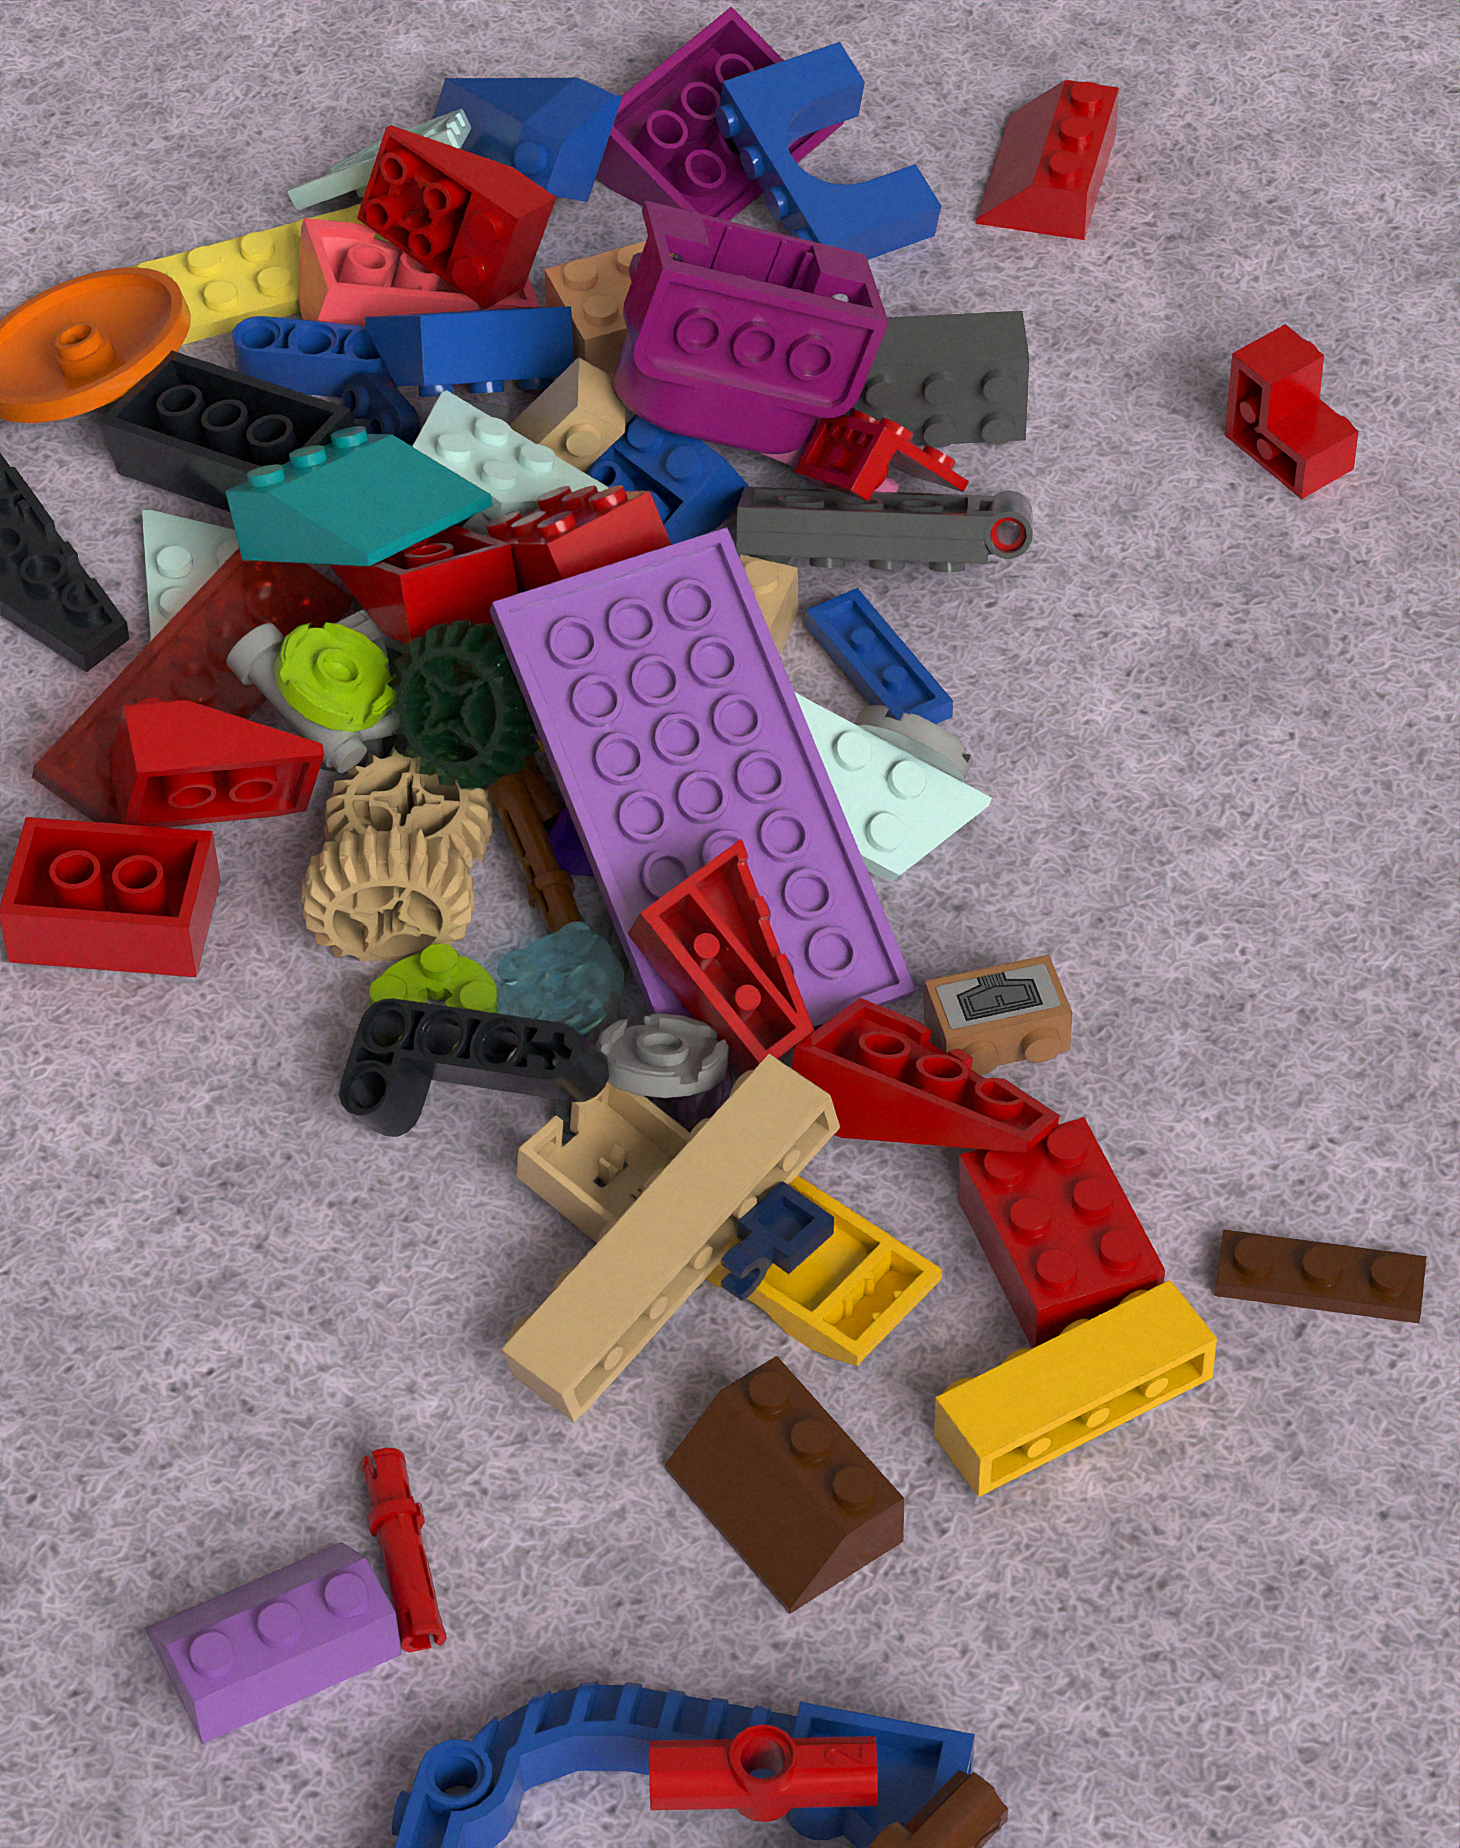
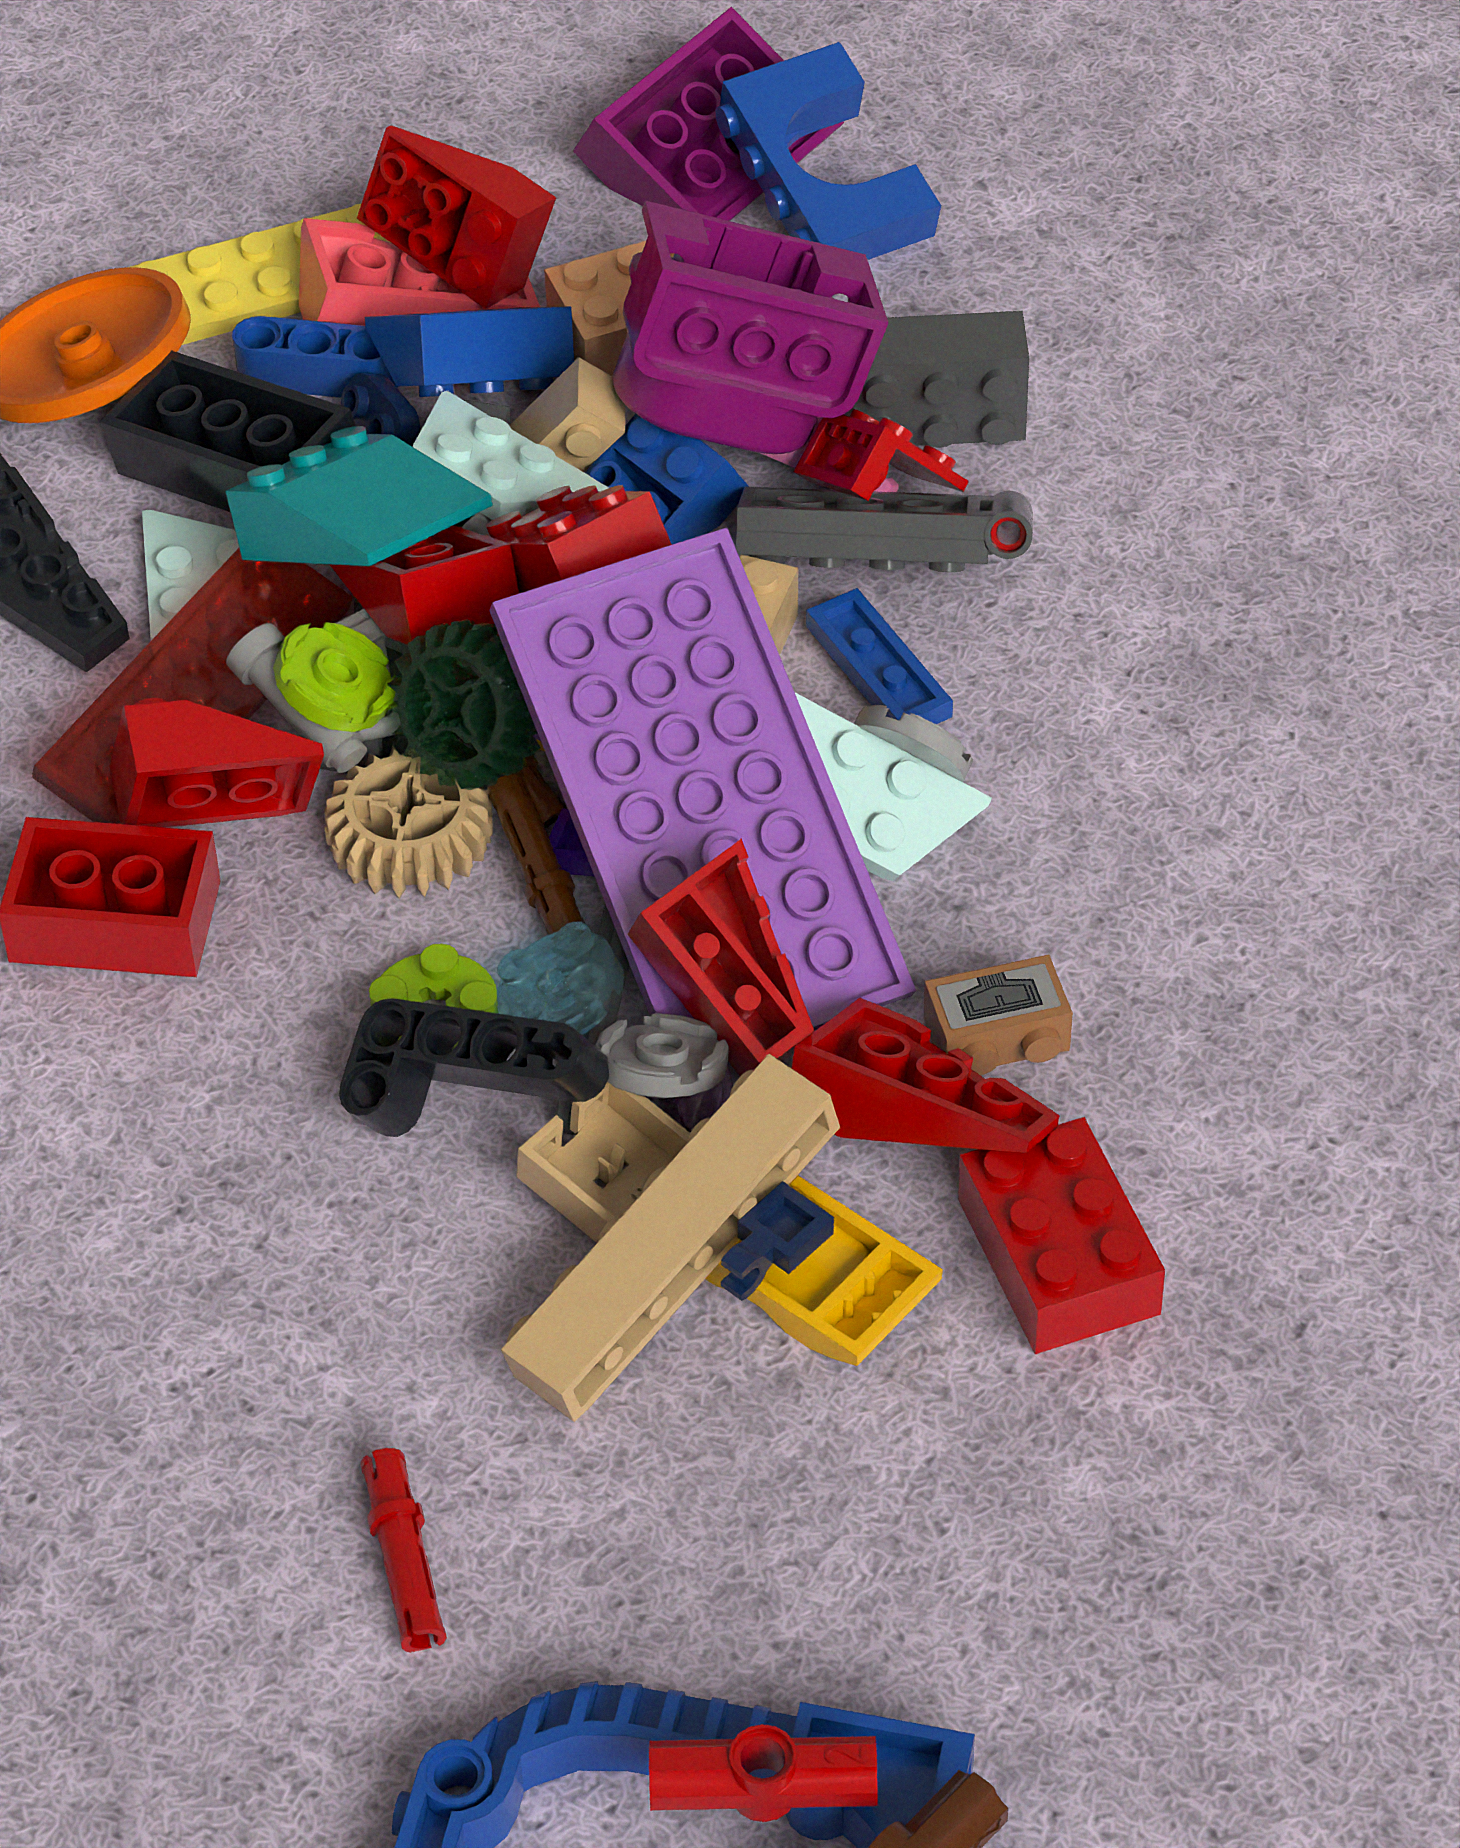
(277, 1640): medium lavender slope -> none
(355, 170): light aqua wing -> none
(386, 894): tan gear -> none
(538, 126): blue wedge -> none
(787, 1486): reddish brown slope -> none
(1053, 161): red slope -> none
(1073, 1387): yellow brick -> none
(1280, 415): red brick -> none
(1321, 1276): reddish brown plate -> none

